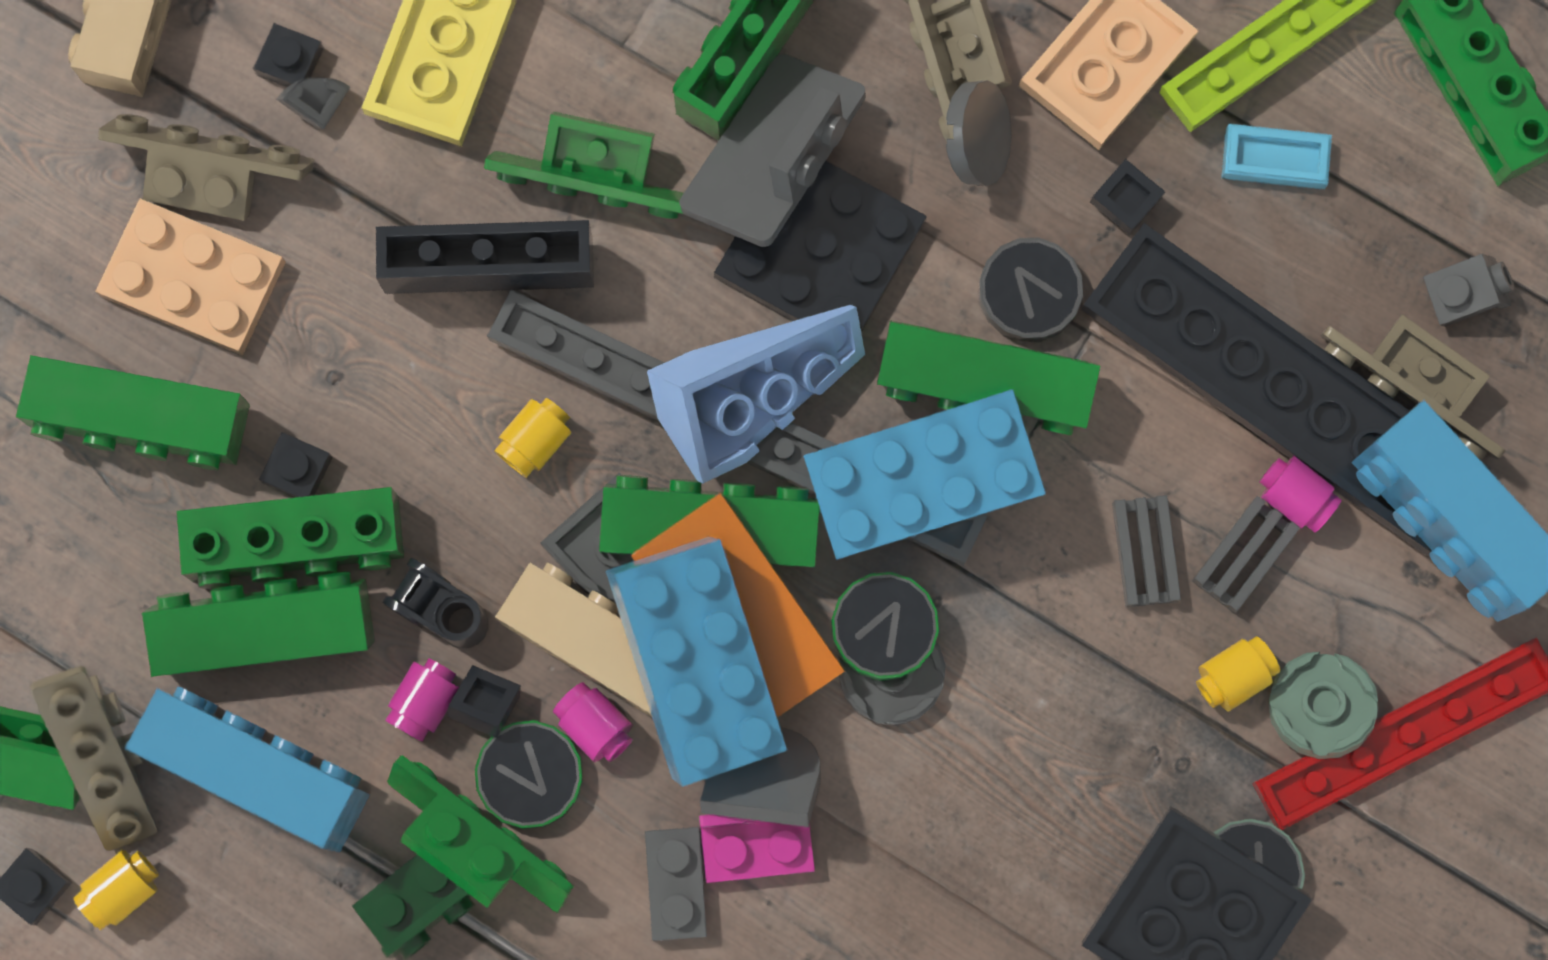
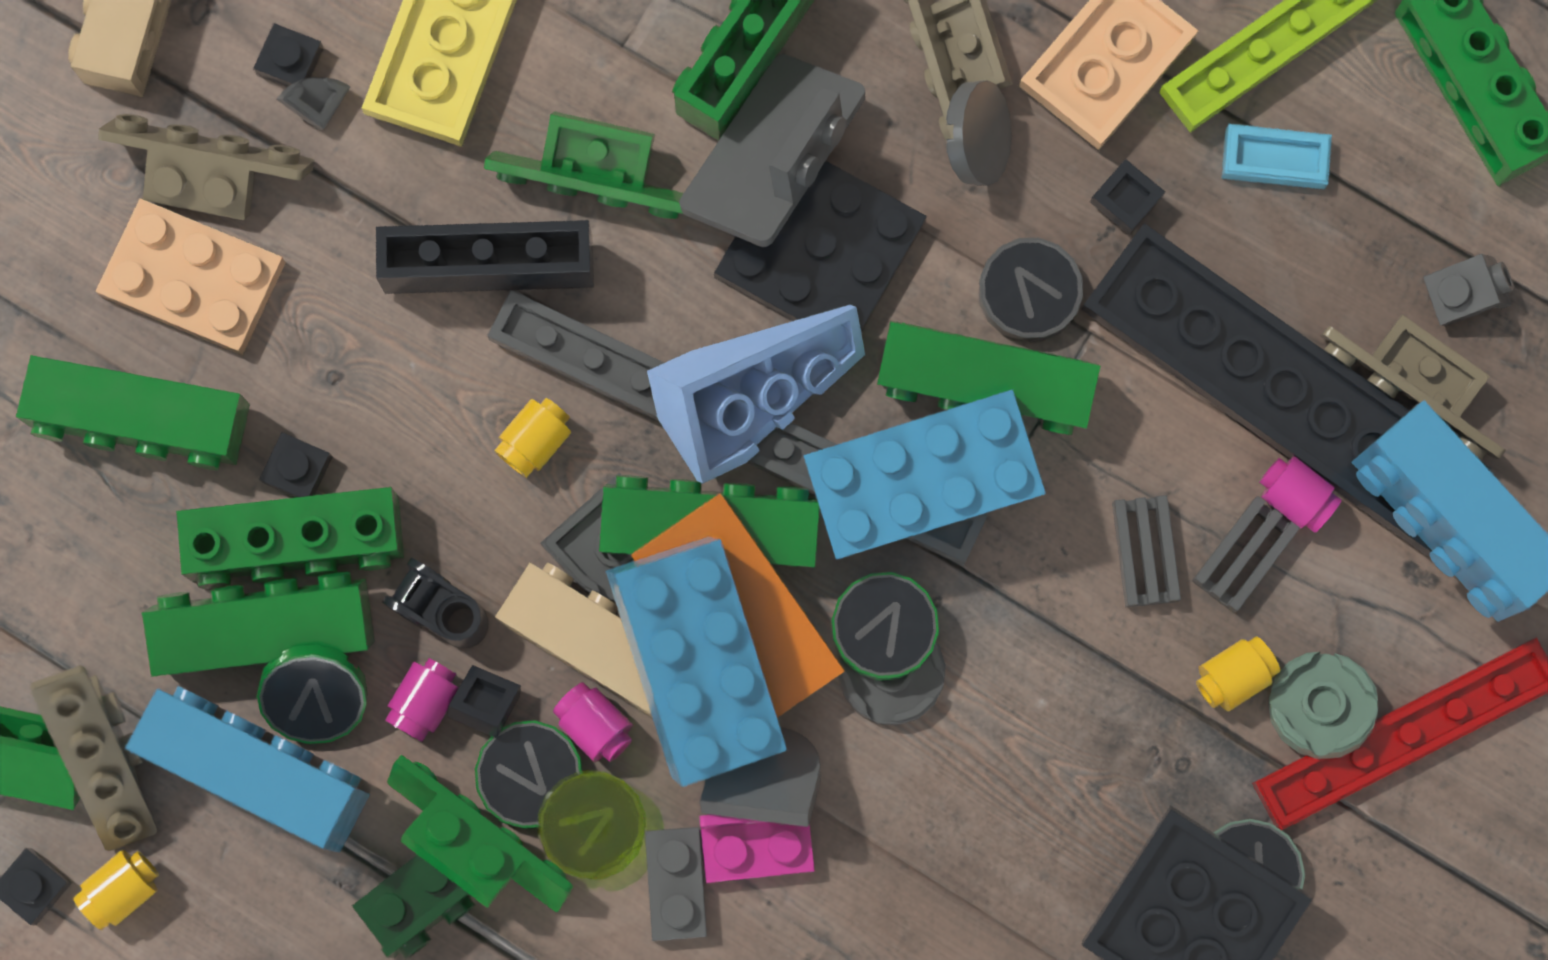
(312, 694): none -> black tile
(591, 824): none -> clear neon green tile

